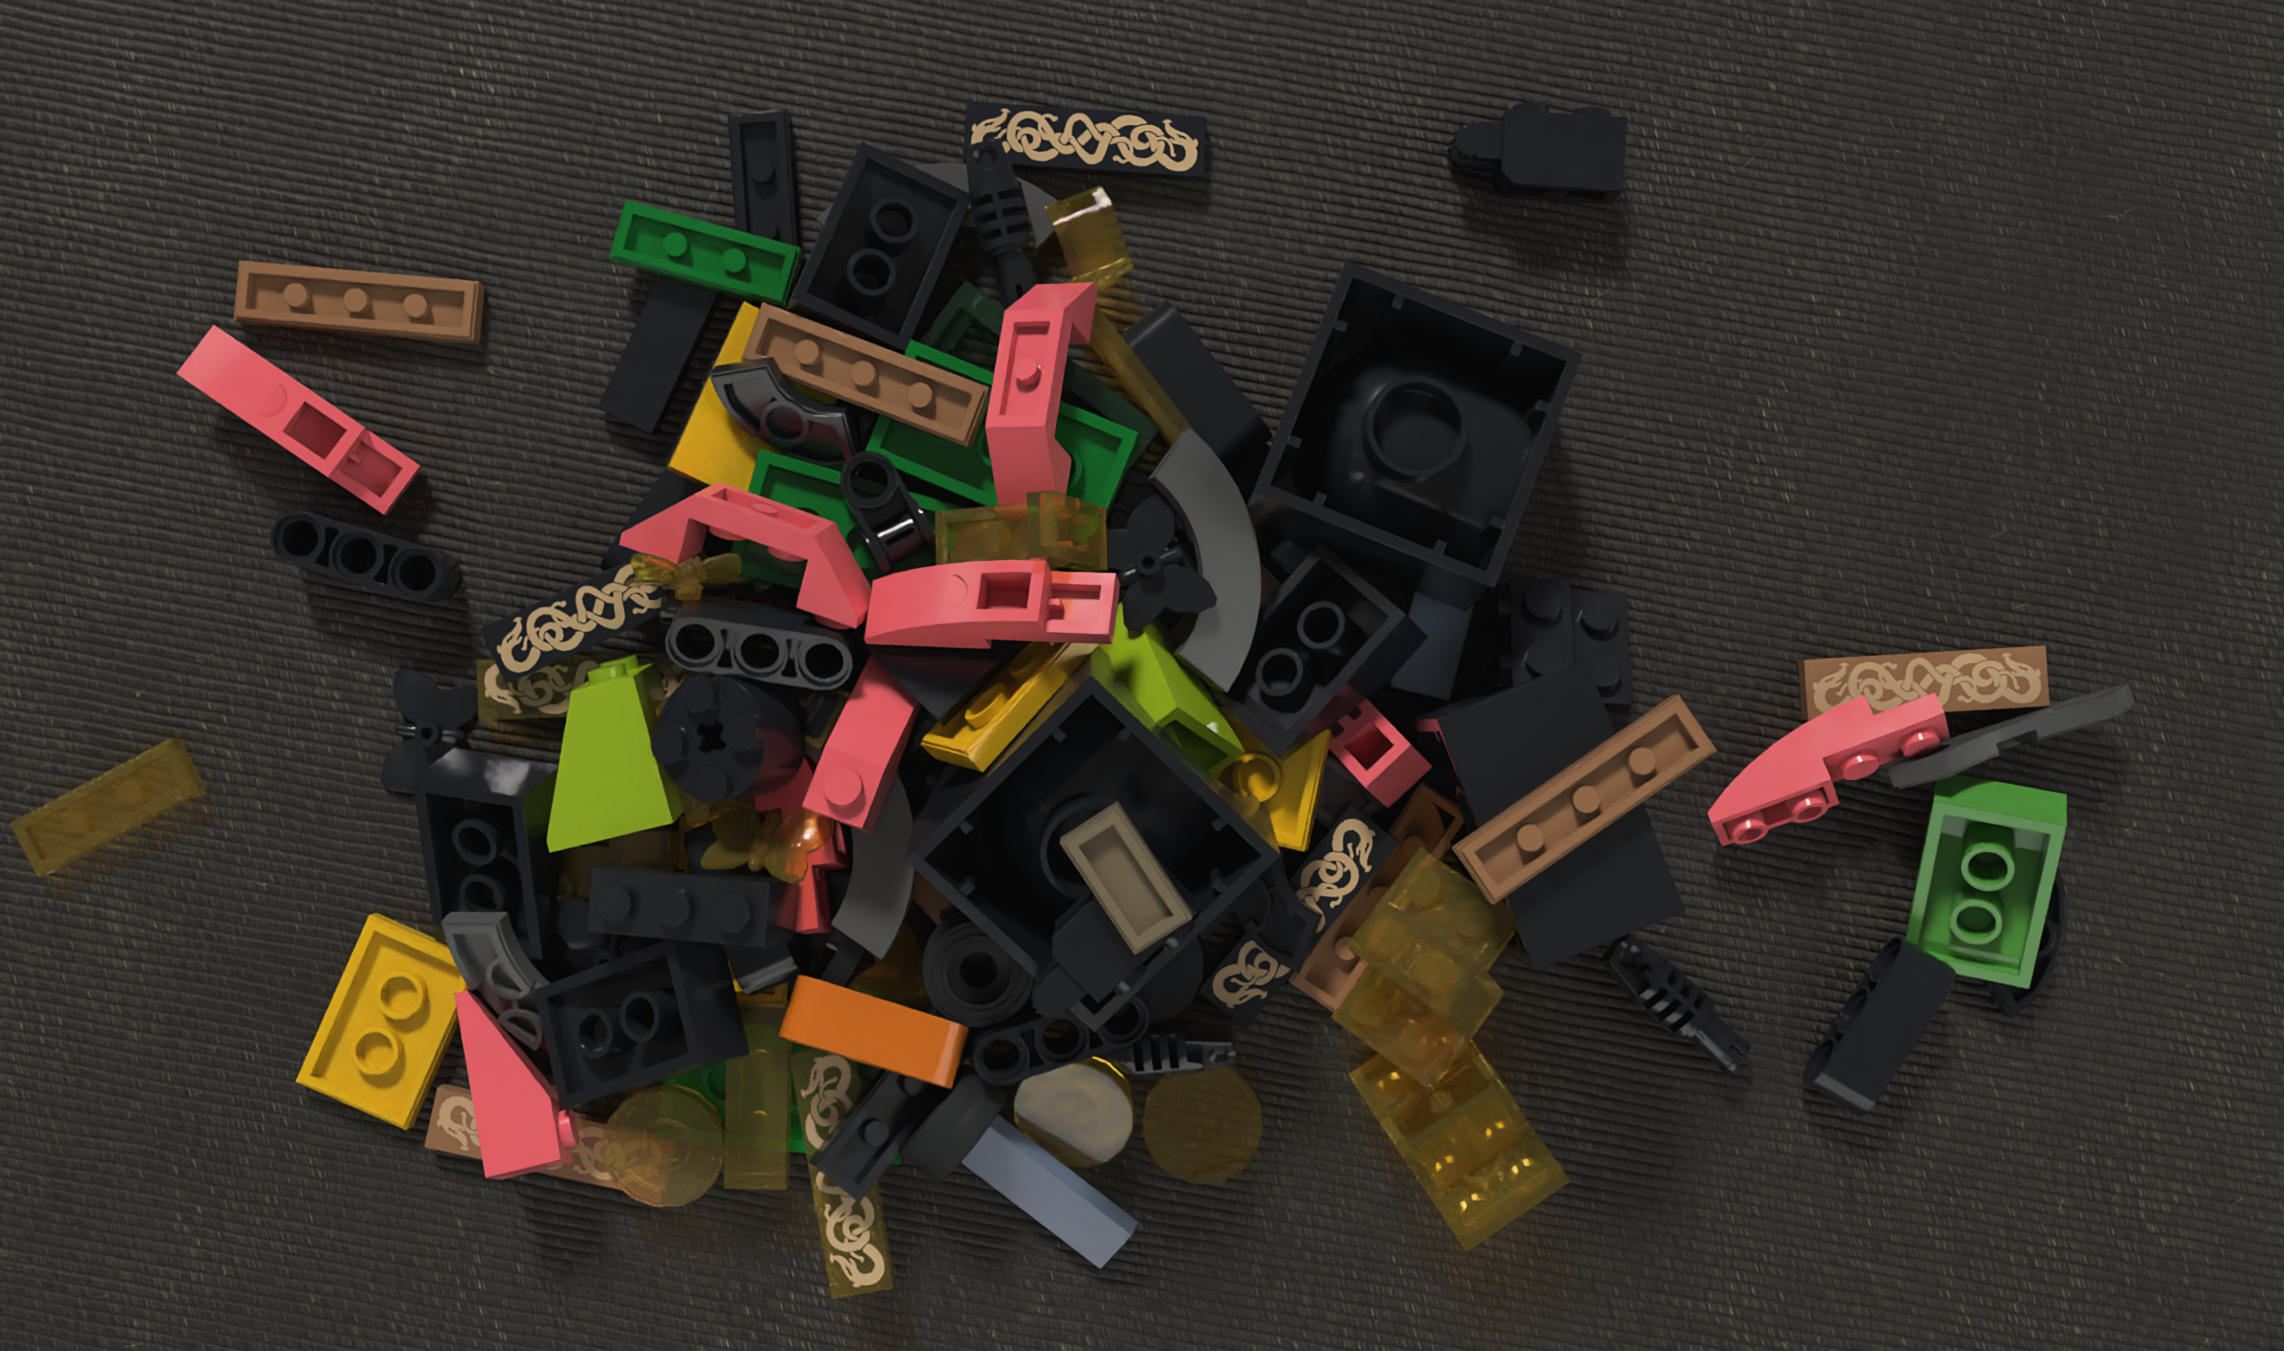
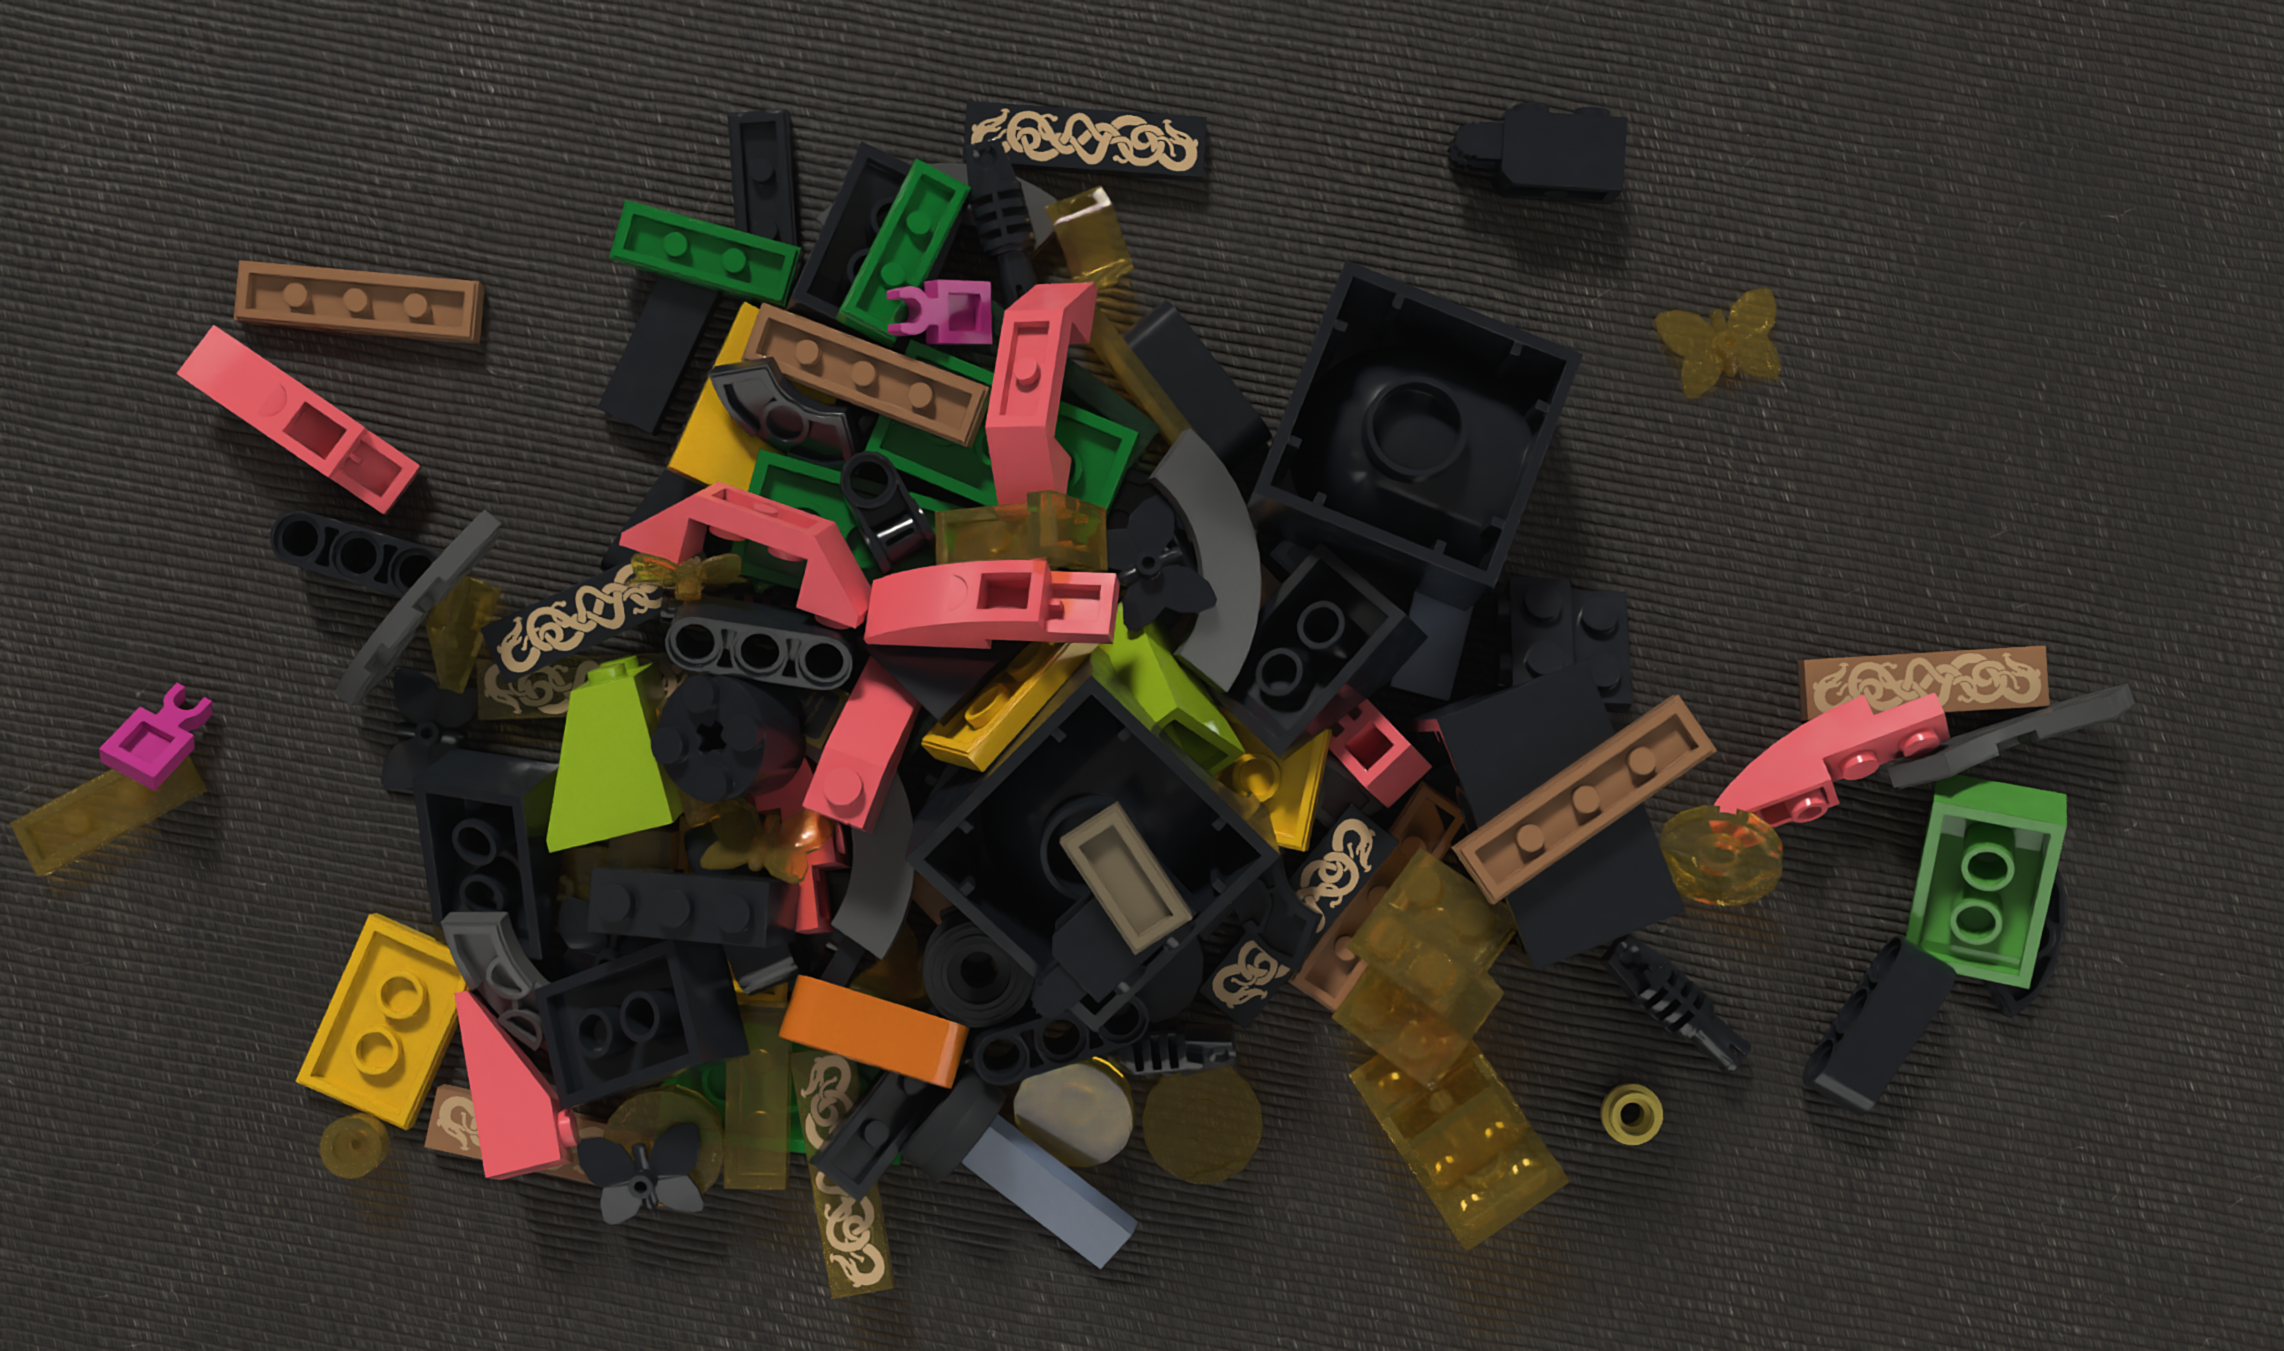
(154, 745): none -> dark pink plate
(354, 1145): none -> clear yellow tile
(431, 589): none -> dark grey tile
(456, 631): none -> clear yellow tile
(645, 1181): none -> black piece
(903, 251): none -> green tile
(948, 311): none -> dark pink plate
(1646, 1124): none -> light yellow plate
(1722, 855): none -> clear yellow tile
(1723, 346): none -> clear yellow piece

